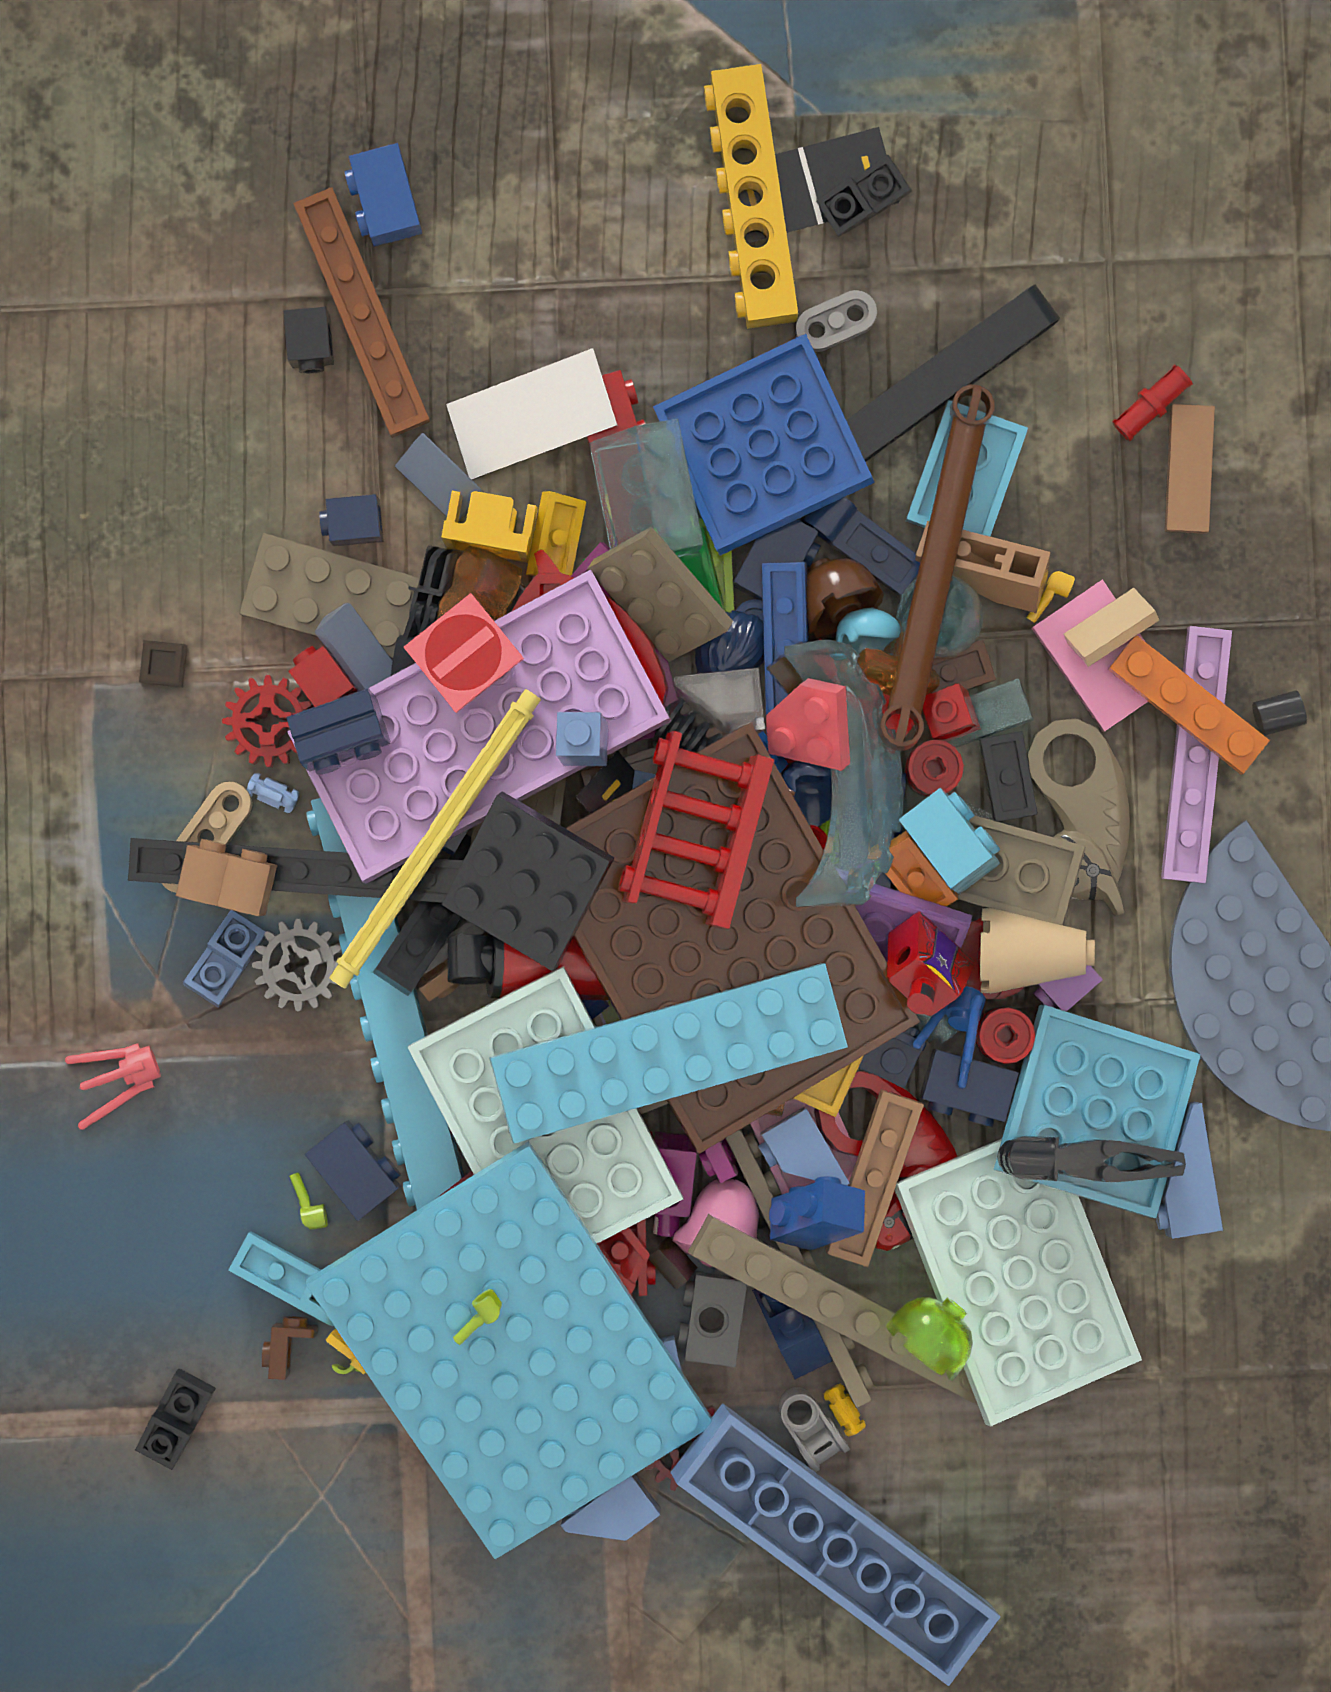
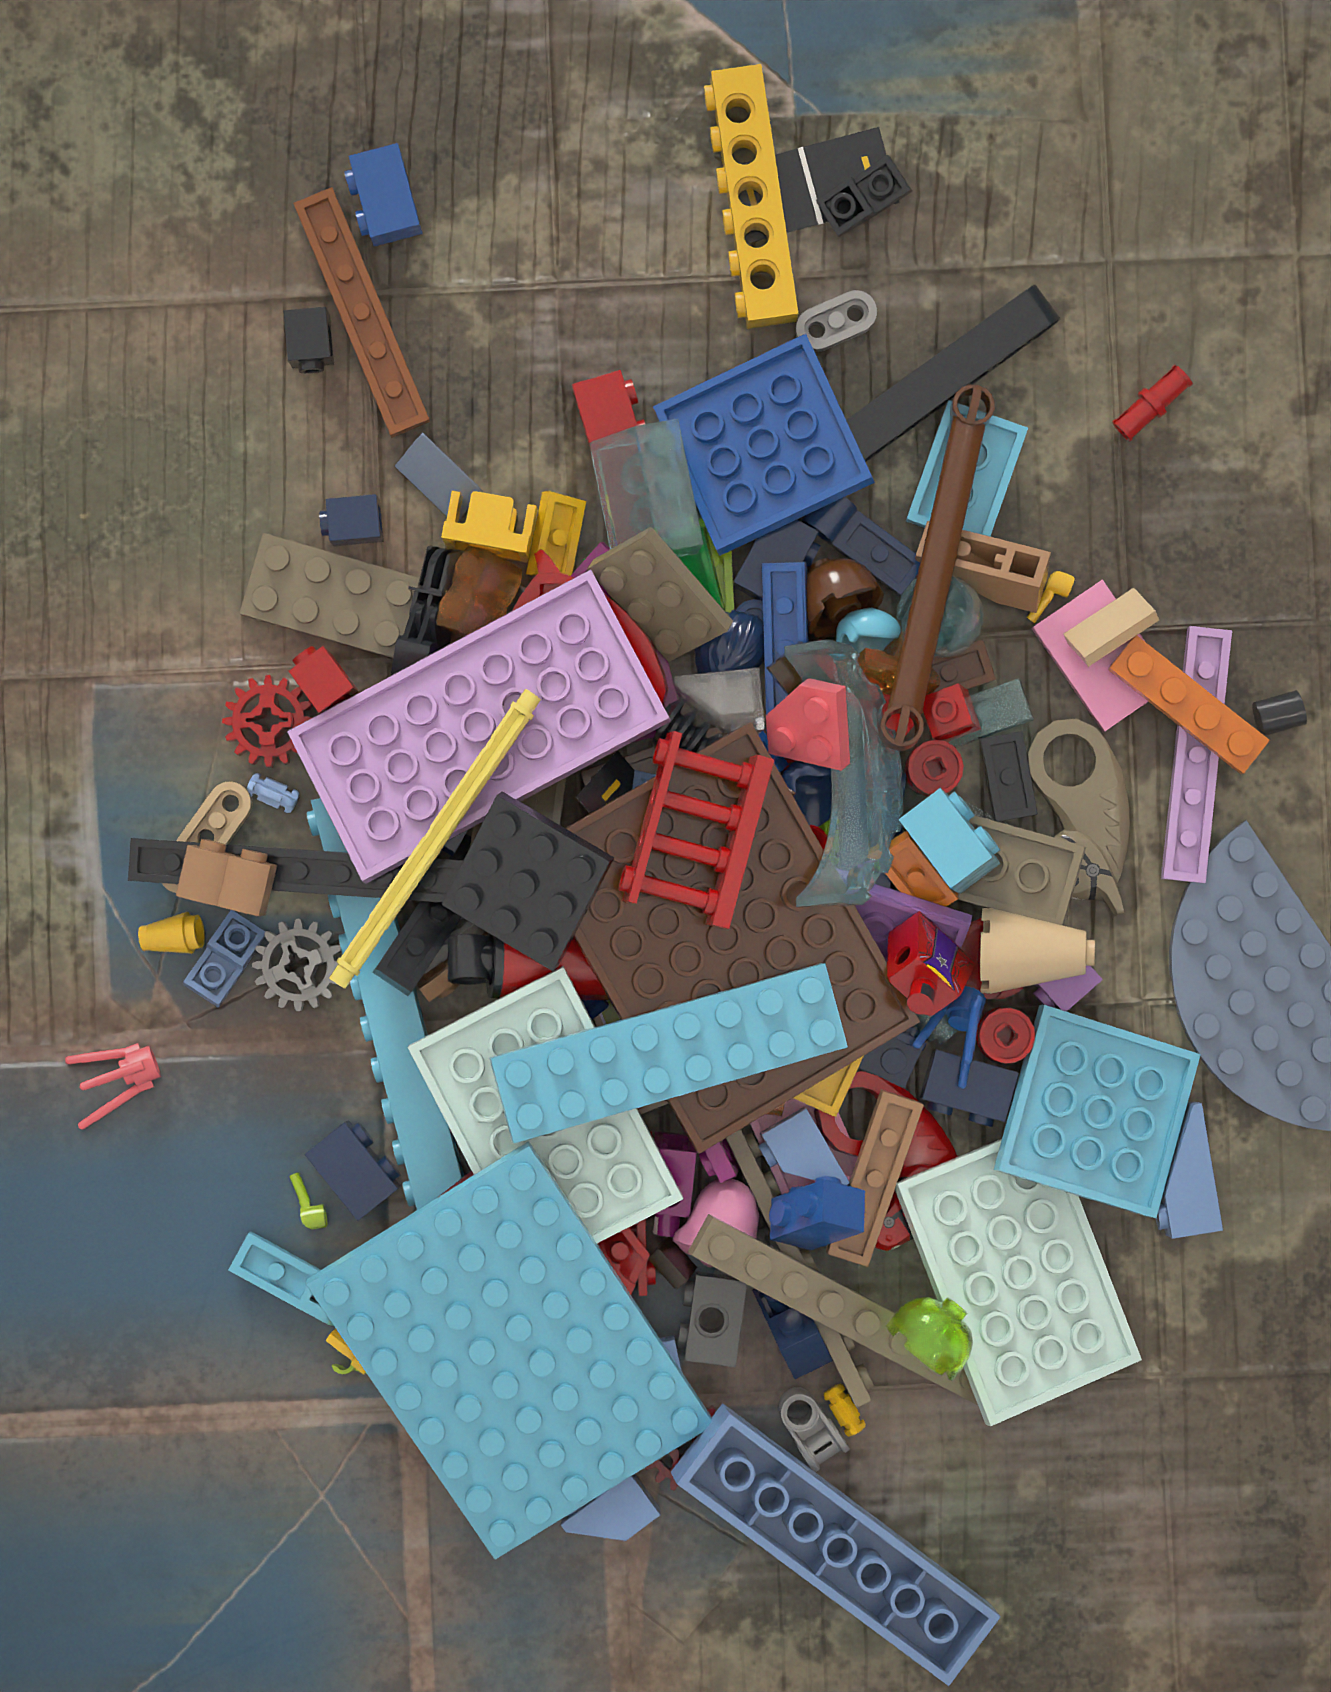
(163, 663): dark brown tile -> none
(174, 934): none -> yellow cone
(175, 1419): black slope -> none
(277, 1352): reddish brown bracket -> none
(339, 731): dark blue brick -> none
(354, 647): sand blue slope -> none
(463, 652): piece -> none
(488, 1310): lime hand -> none
(531, 414): white sticker -> none
(582, 738): medium blue brick -> none
(1044, 1158): black arm -> none
(1189, 468): medium nougat tile -> none

